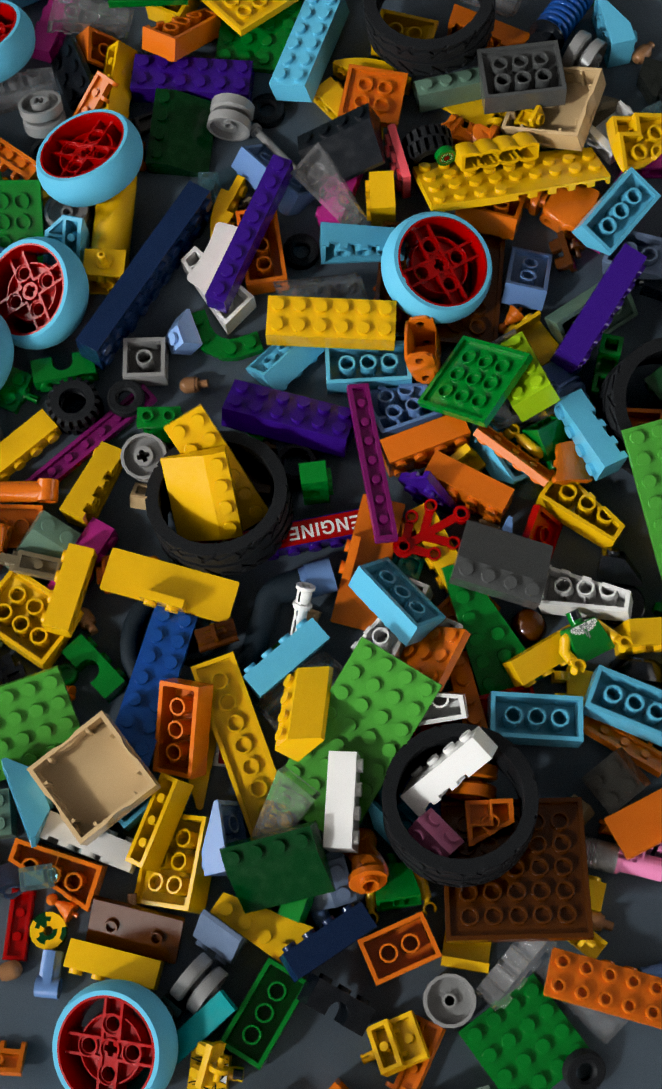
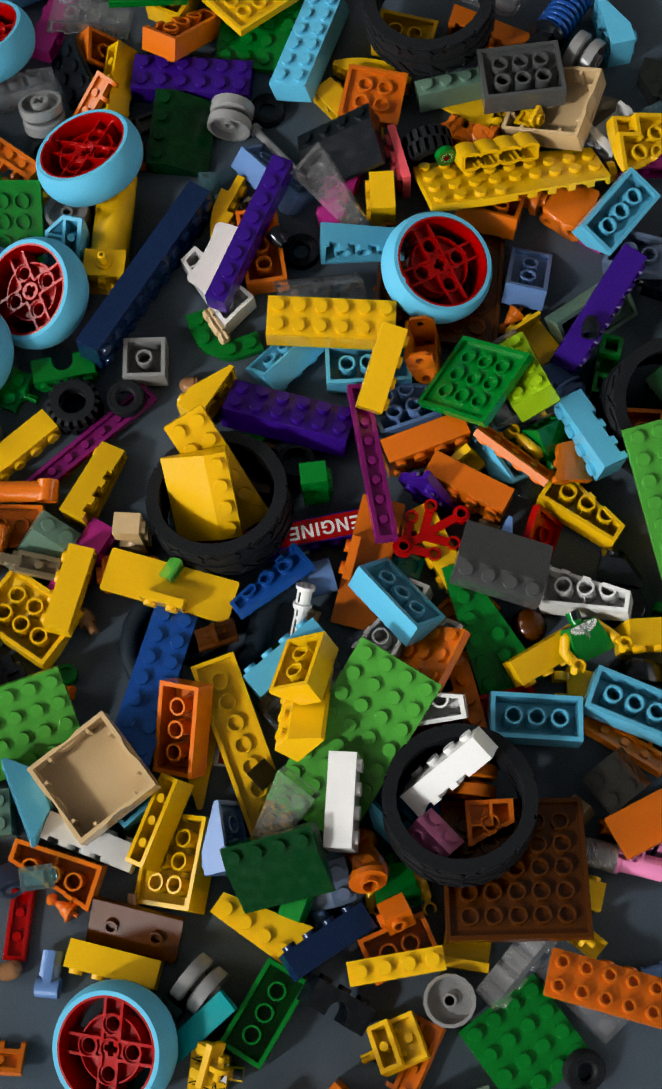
(58, 934): yellow piece -> none
(82, 653): green arch -> none
(132, 532): none -> tan arch
(135, 452): light grey wheel -> none
(138, 497): tan slope -> none
(155, 418): green panel -> none
(172, 569): none -> bright green slope
(183, 335): light blue slope -> none
(209, 392): none -> yellow slope
(216, 326): none -> tan axle
(219, 937): sand blue slope -> none
(262, 774): none -> black slope
(277, 237): none -> black hose
(280, 577): none -> blue wing
(304, 668): none -> yellow slope
(382, 367): none -> yellow brick
(395, 914): none -> orange brick
(396, 966): none -> yellow brick
(561, 244): reddish brown hips -> none
(590, 328): none -> black hose
(600, 922): medium nougat cylinder -> none
(612, 169): none -> yellow tile
(641, 52): medium nougat cylinder -> none

